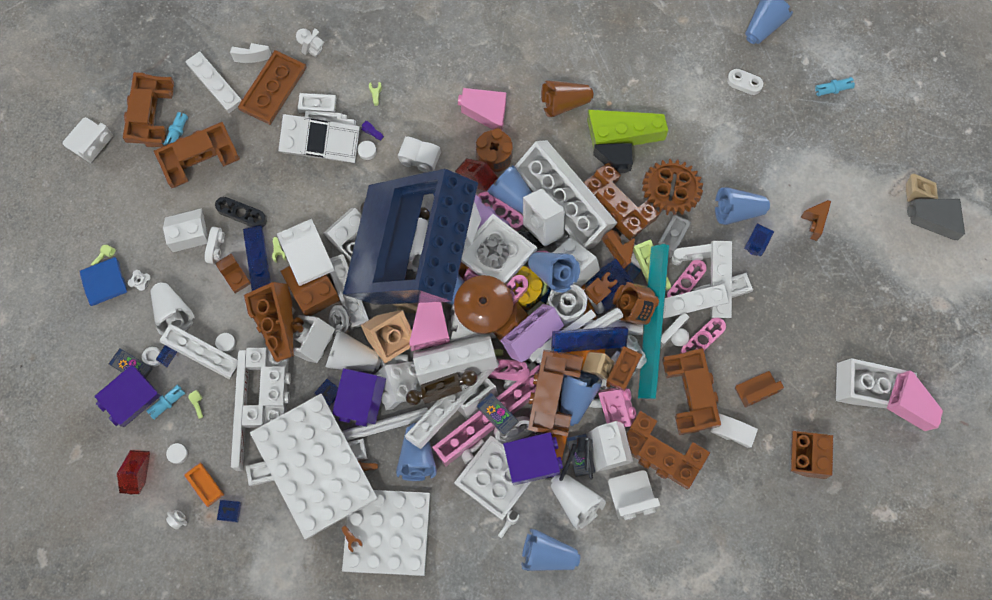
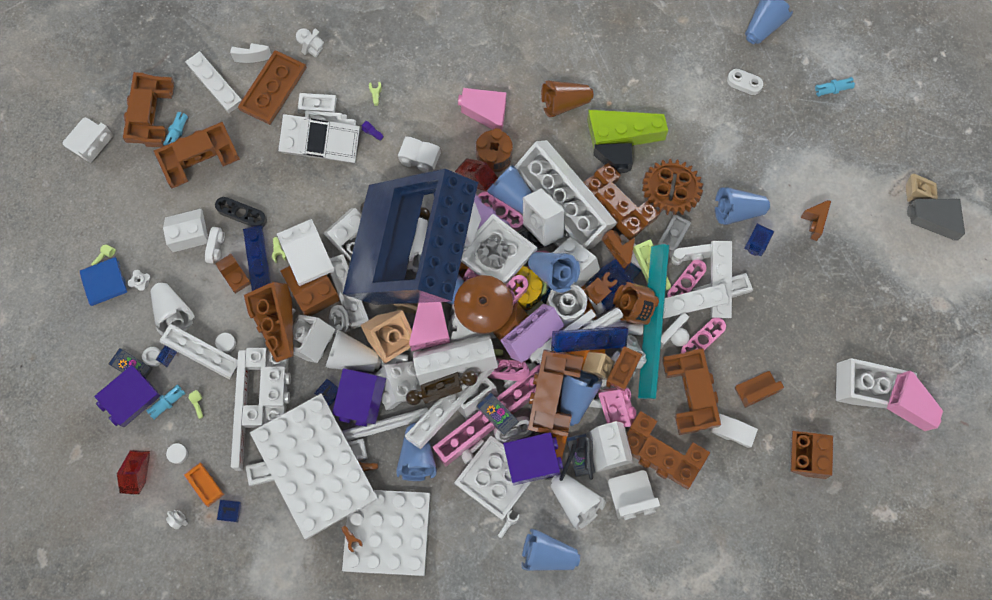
(297, 325): reddish brown hand -> none
(367, 150): white tile -> none

